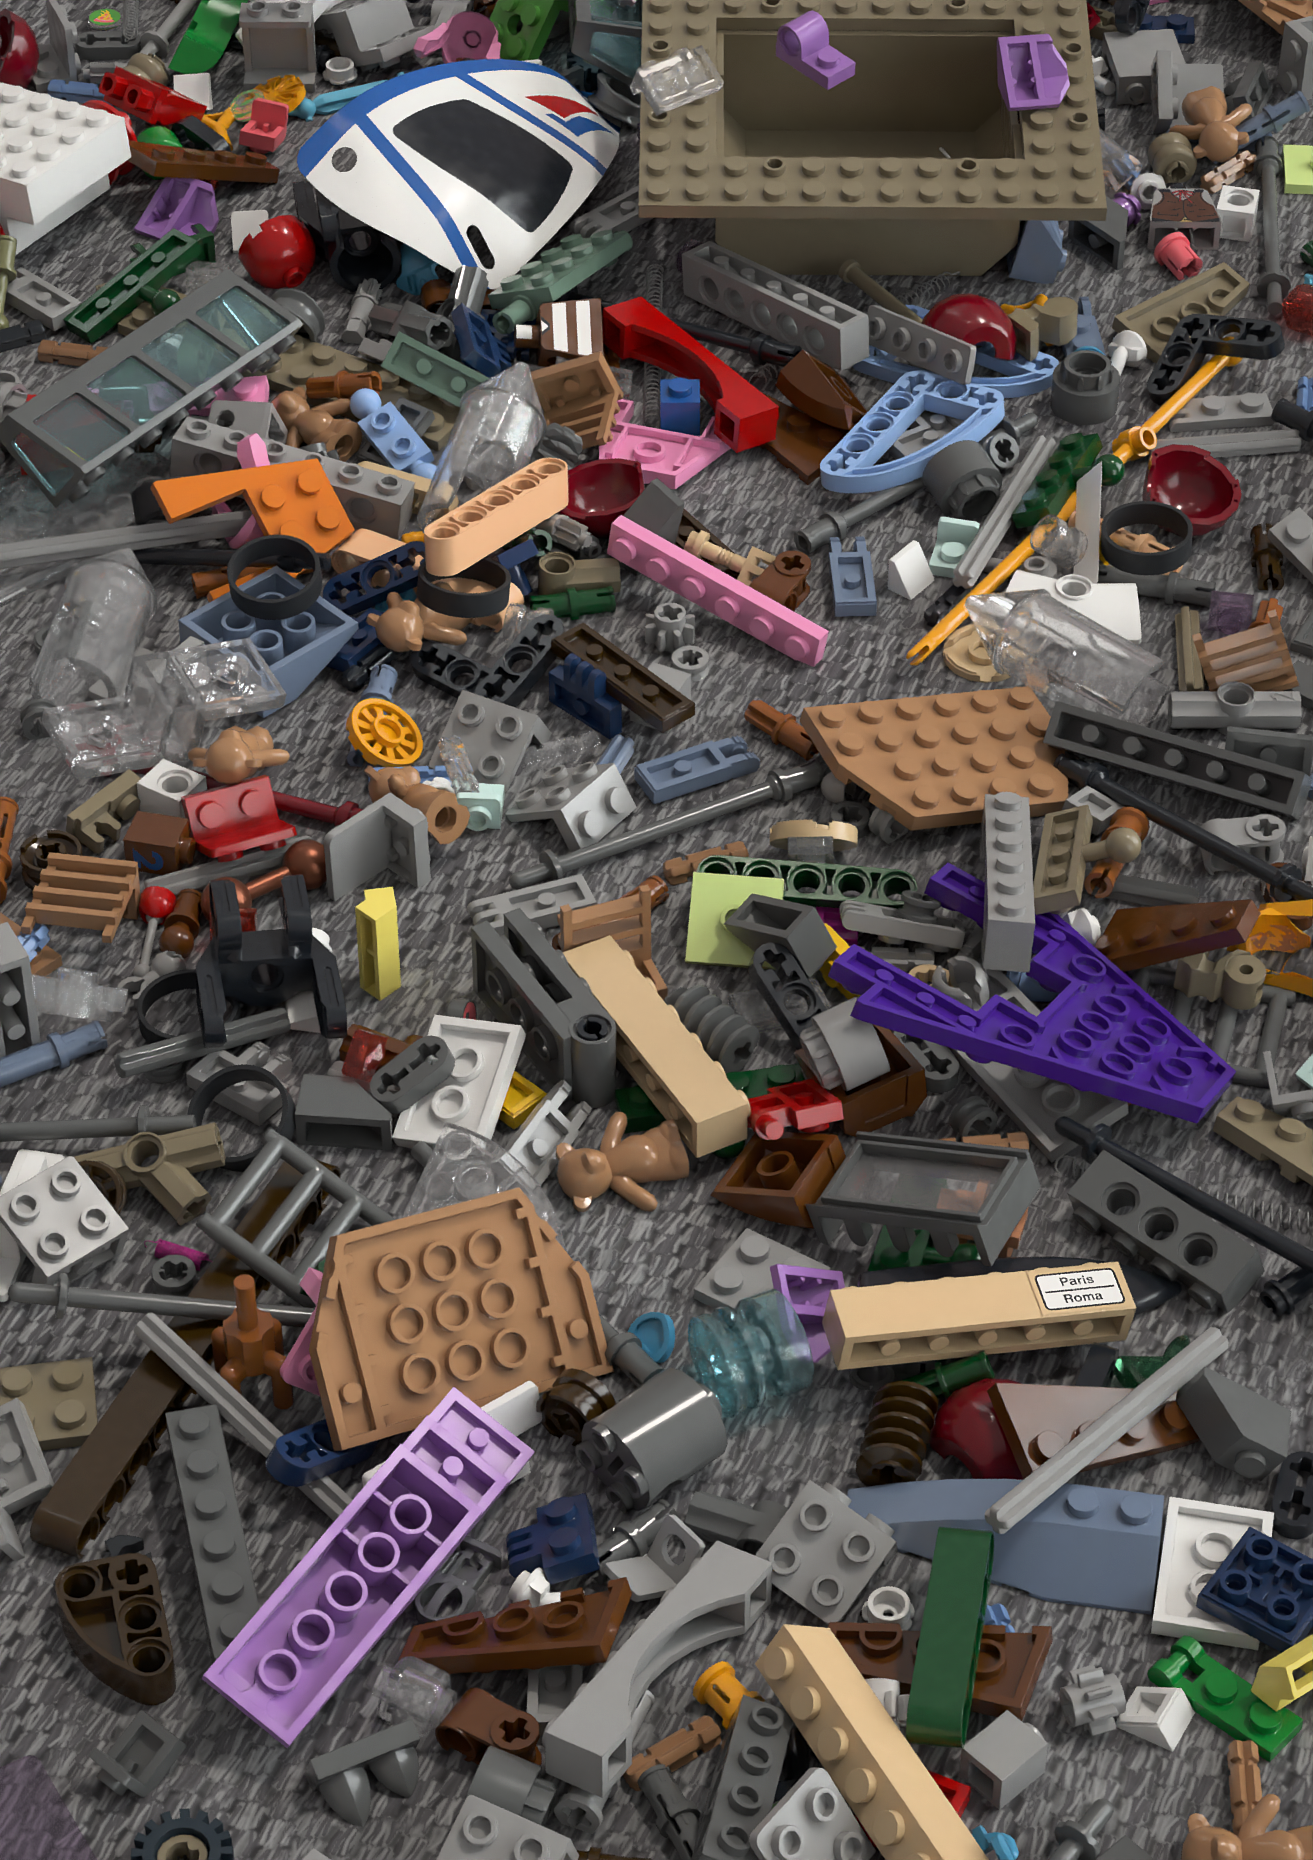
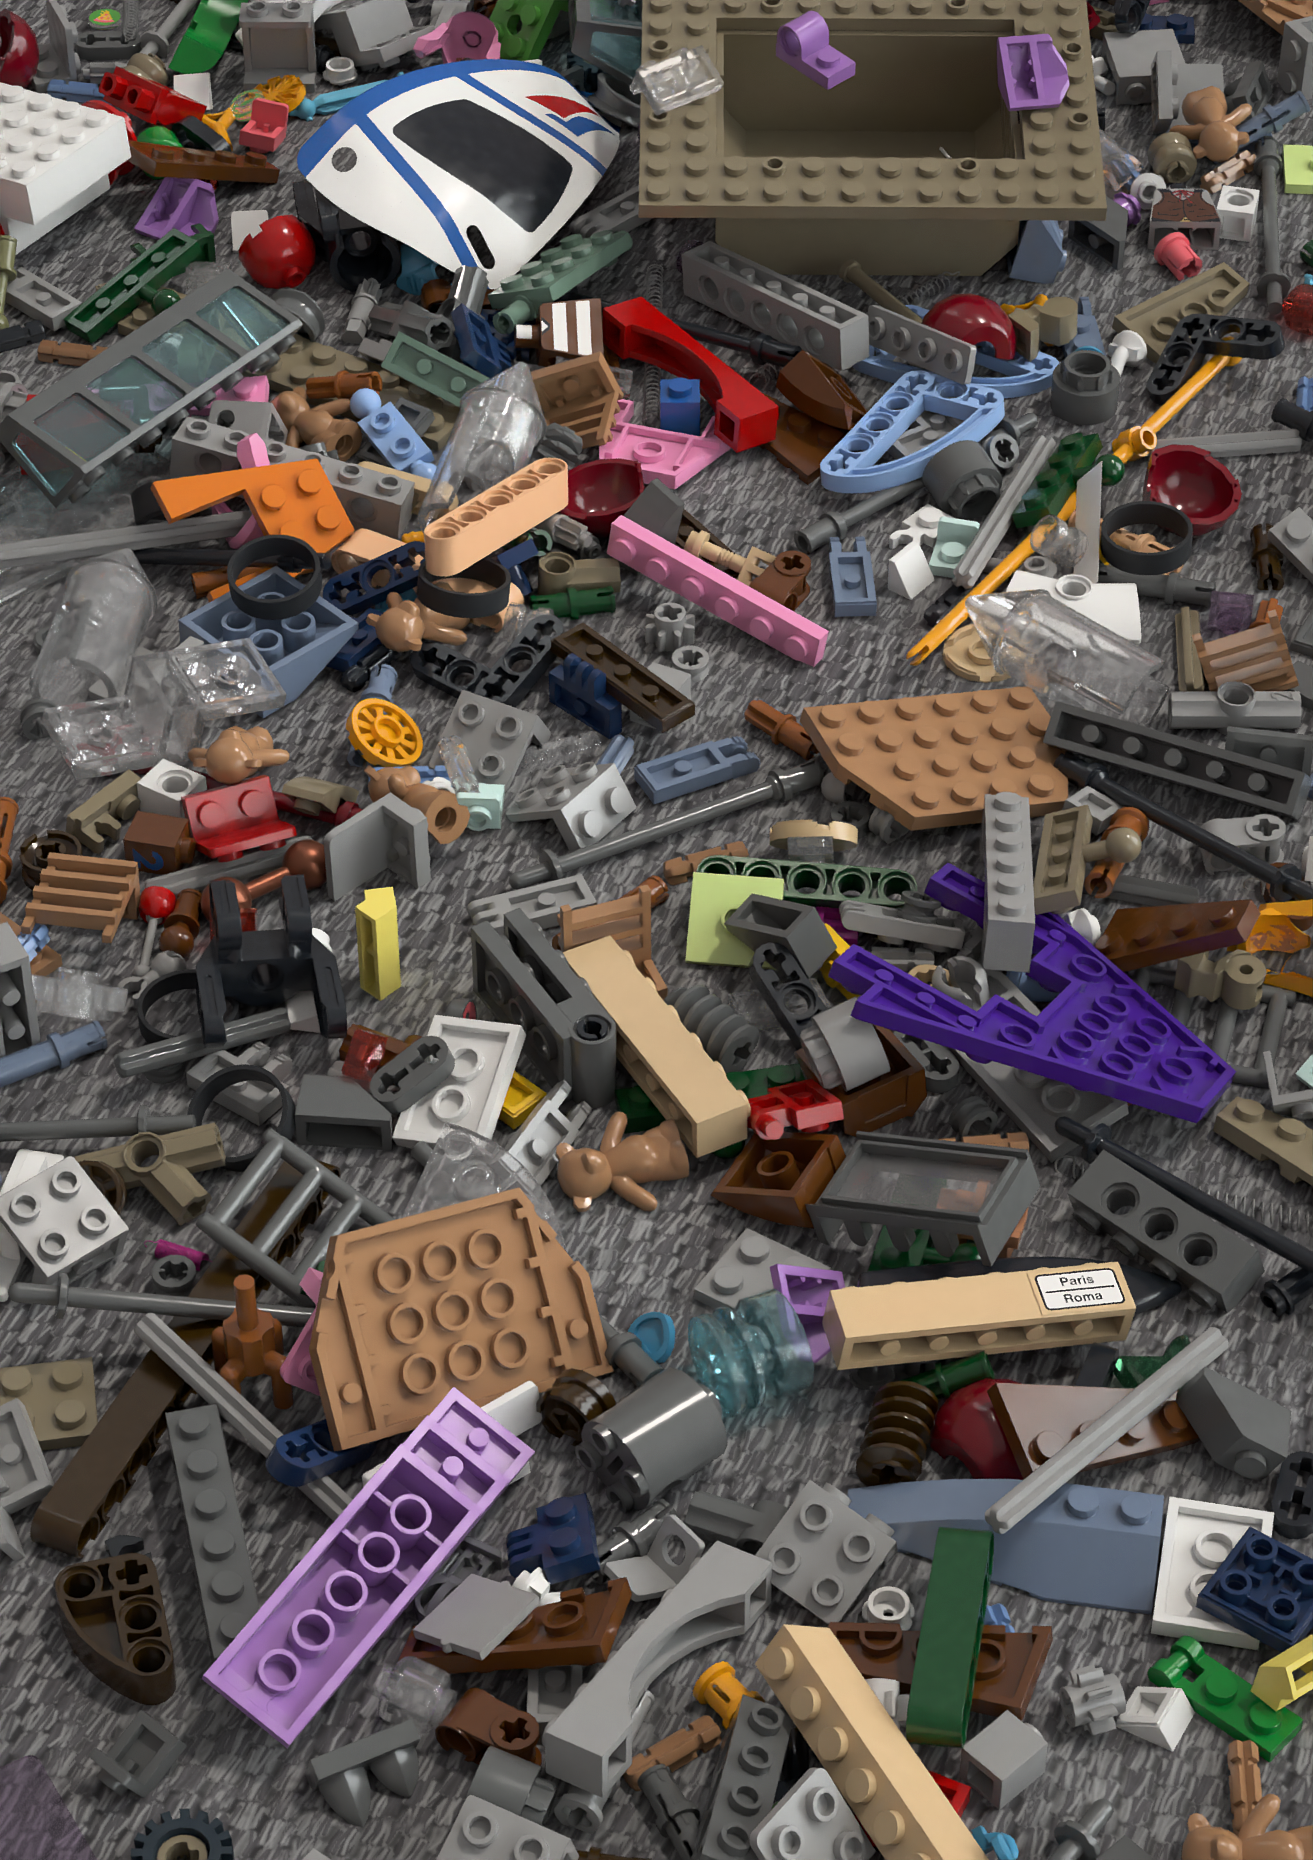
(314, 794): none -> dark tan slope
(476, 1616): none -> light grey piece
(919, 527): none -> white plate
(1223, 412): light grey hinge -> none

